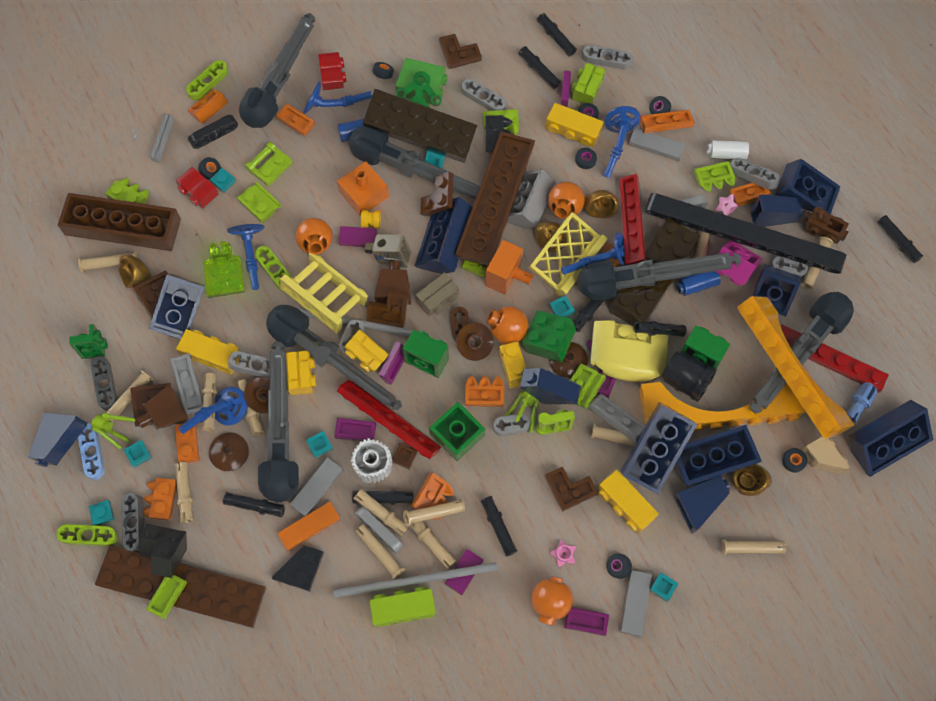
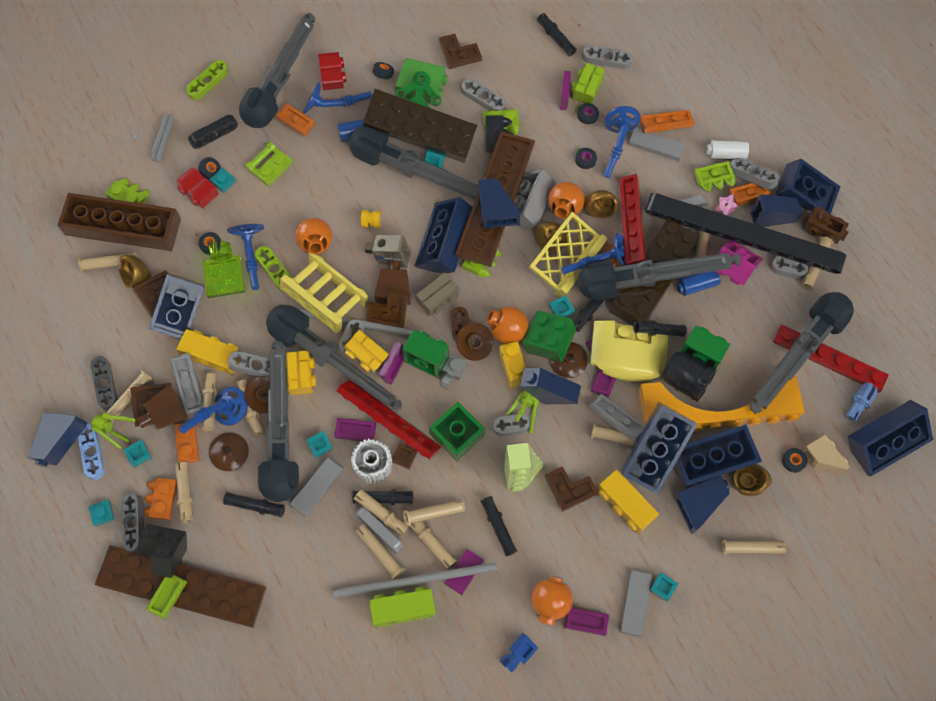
(72, 540): lime beam -> none
(90, 344): green bracket -> none
(205, 238): none -> black wheel
(208, 106): orange slope -> none
(259, 202): lime plate -> none
(300, 569): black wing -> none
(309, 526): orange tile -> none
(356, 236): magenta tile -> none
(363, 188): orange brick -> none
(431, 493): orange plate -> none
(442, 198): reddish brown plate -> none
(453, 369): none -> light grey plate
(484, 394): orange plate -> none
(496, 205): none -> dark blue slope
(506, 267): orange brick -> none
(520, 466): none -> yellowish green wedge
(521, 652): none -> blue plate
(535, 63): black pin -> none
(555, 423): lime plate -> none
(569, 550): bright pink plate -> none
(574, 125): yellow brick -> none
(590, 384): lime plate -> none
(625, 568): black wheel -> none
(657, 101): black wheel -> none
(778, 287): dark blue slope -> none
(824, 412): light orange arch -> none
(900, 239): black pin -> none

